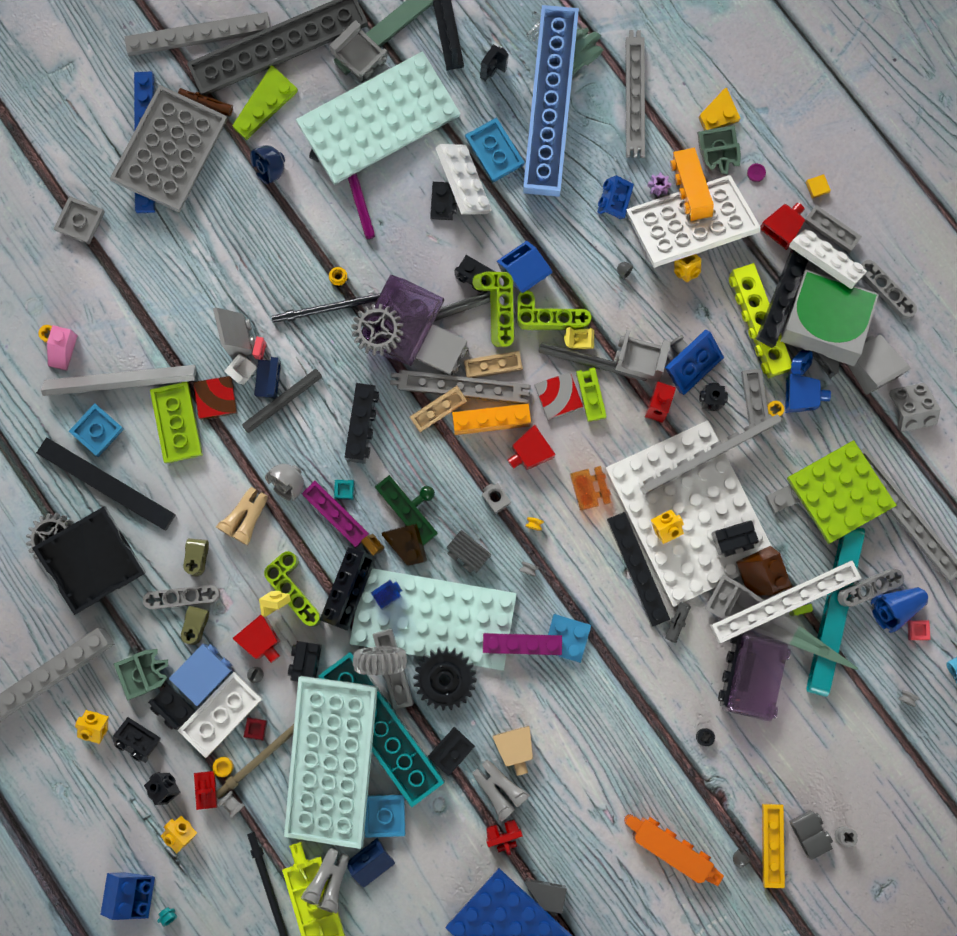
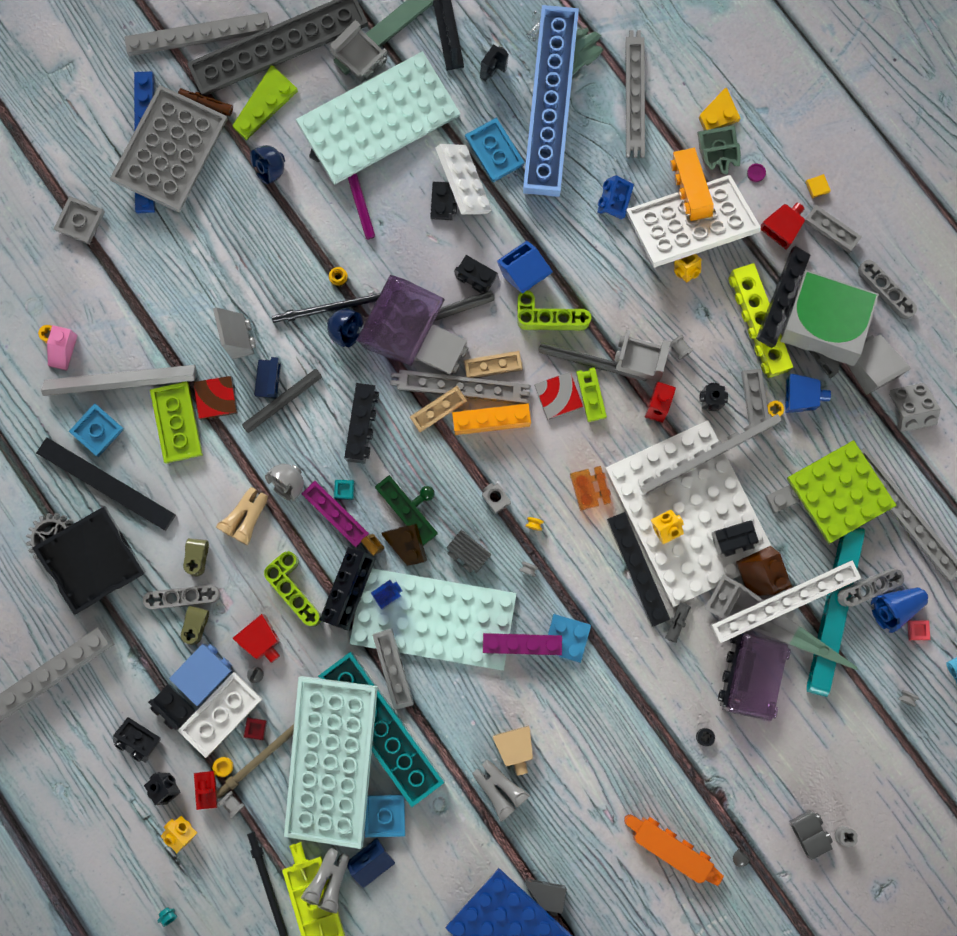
(92, 726): yellow brick -> none
(127, 896): blue slope -> none
(140, 673): sand green plate -> none
(241, 369): white panel -> none
(259, 348): coral tile -> none
(273, 601): light yellow bracket -> none
(305, 660): black brick -> none
(343, 327): none -> dark blue cylinder
(370, 327): light grey gear -> none
(379, 660): light grey gear -> none
(445, 693): black gear -> none
(451, 751): black plate -> none
(497, 309): lime beam -> none
(512, 833): red hips -> none
(531, 450): red torso -> none
(579, 338): light yellow bracket -> none
(624, 269): dark grey hinge -> none
(659, 179): lavender gear -> none
(694, 362): blue plate -> none
(773, 845): yellow plate -> none
(801, 362): blue beam -> none
(801, 610): lime tile -> none
(827, 258): white plate -> none

